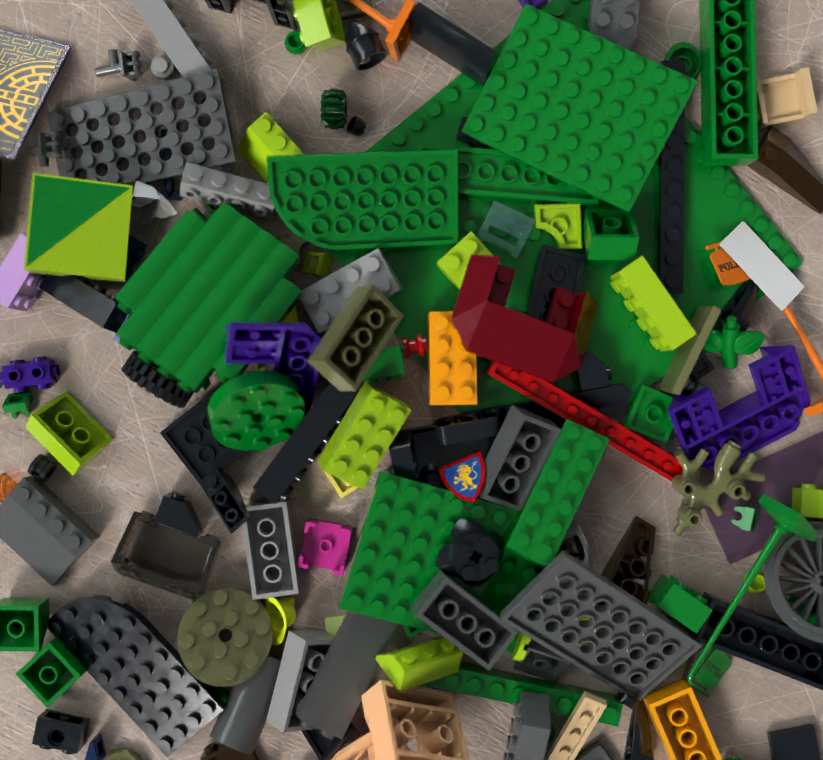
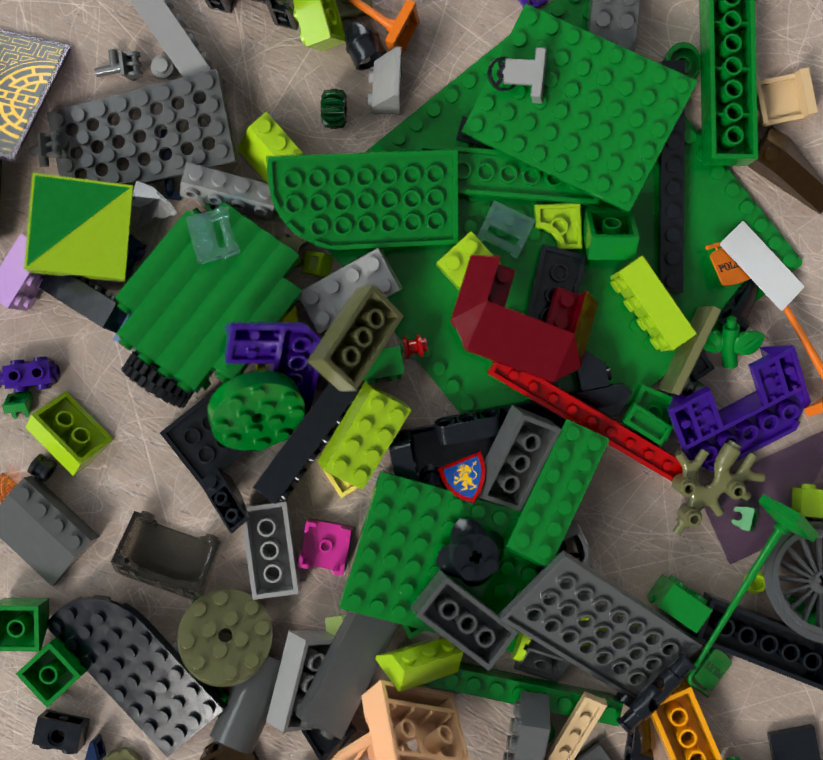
(178, 514): black slope -> none
(204, 237): none -> clear light blue plate
(282, 616): neon yellow piece -> none
(294, 44): green plate -> none
(356, 126): black hinge -> none
(386, 83): none -> light grey slope
(450, 367): light orange brick -> none
(452, 44): black slope -> none
(521, 73): none -> light grey piece
(631, 560): dark brown wedge -> none
(647, 423): none -> green tile
(652, 696): none -> black piece

